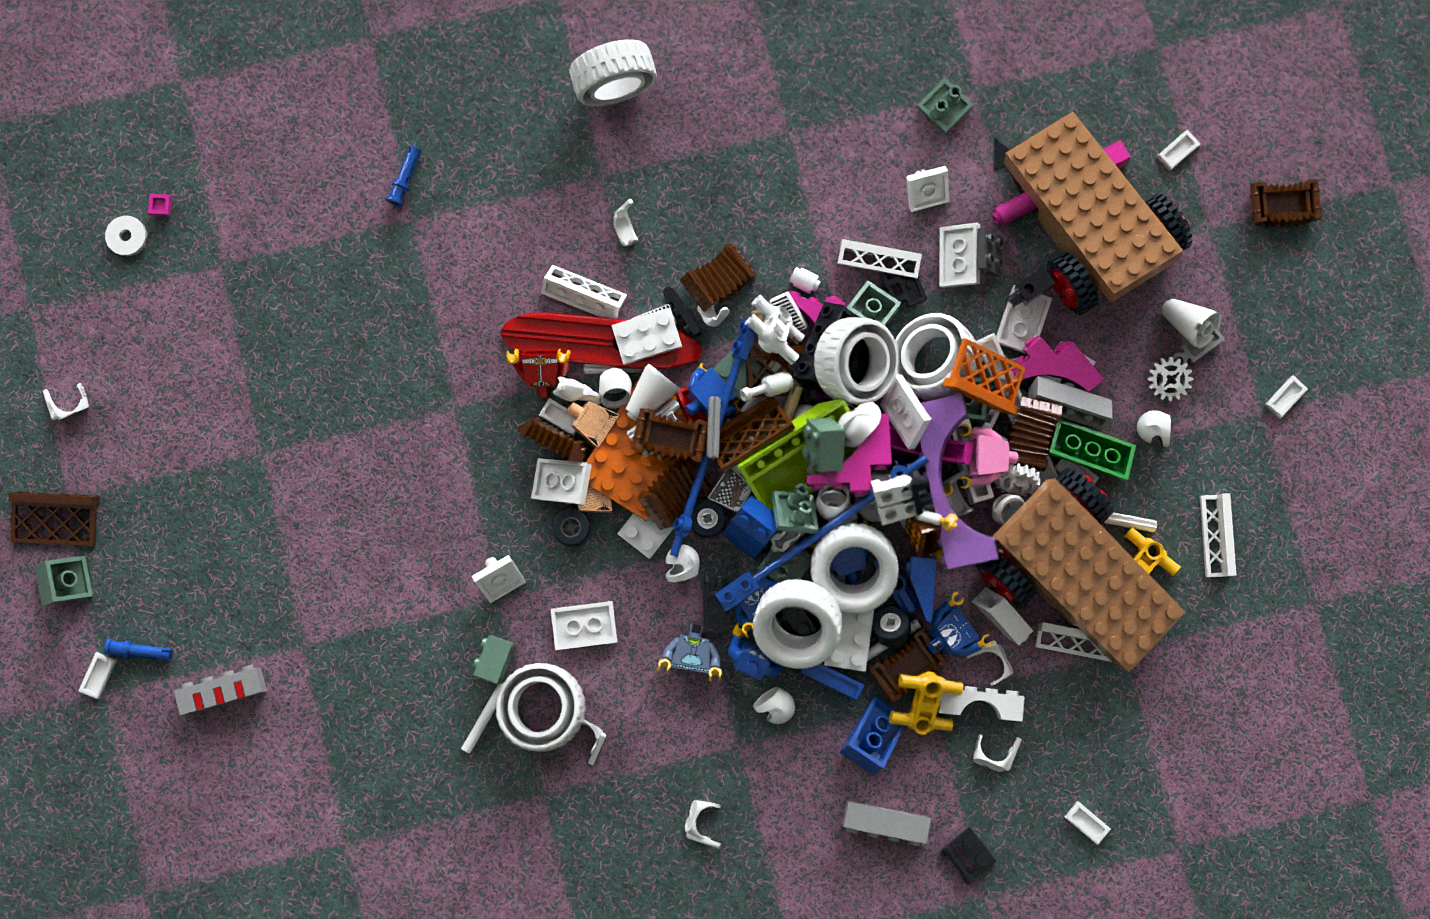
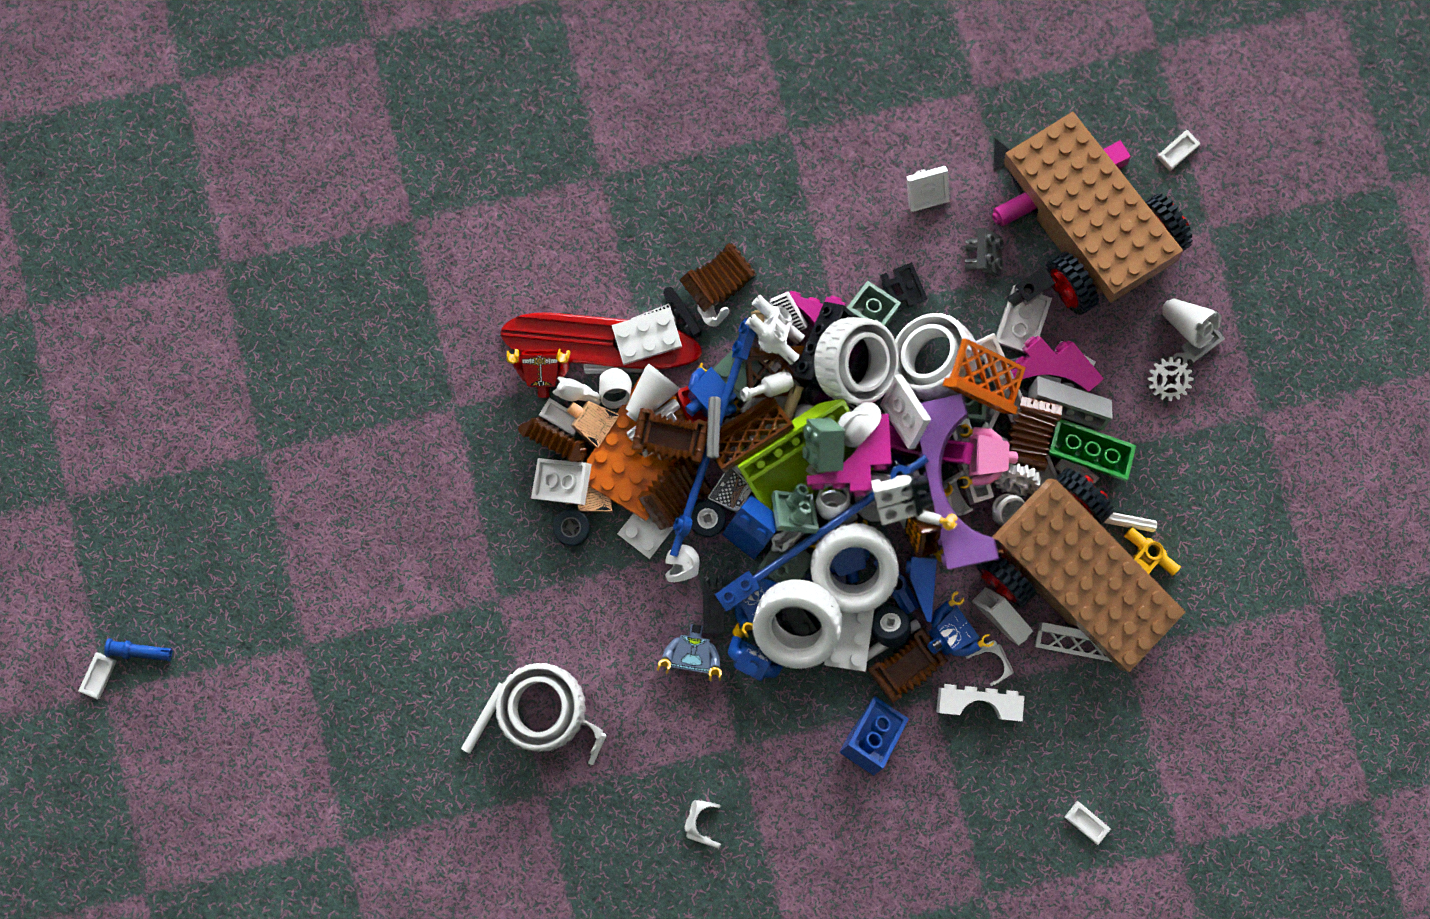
(53, 500): reddish brown fence -> none
(56, 413): white helmet -> none
(63, 580): sand green slope -> none
(114, 233): white tile -> none
(159, 205): dark pink plate -> none
(218, 691): light grey brick -> none
(400, 185): blue pin -> none
(493, 659): sand green brick -> none
(498, 578): white tile -> none
(581, 295): white fence -> none
(584, 625): white plate -> none
(612, 72): white tyre -> none
(623, 225): white helmet -> none
(777, 703): white helmet -> none
(804, 280): white brick -> none
(834, 680): blue container -> none
(879, 251): white fence -> none
(886, 822): light grey brick -> none
(925, 703): yellow piece -> none
(945, 105): sand green plate -> none
(958, 255): white plate -> none
(974, 852): black plate -> none
(999, 766): white helmet -> none
(1153, 424): white helmet -> none
(1225, 539): white fence -> none
(1286, 204): reddish brown piece -> none
(1286, 397): white tile -> none

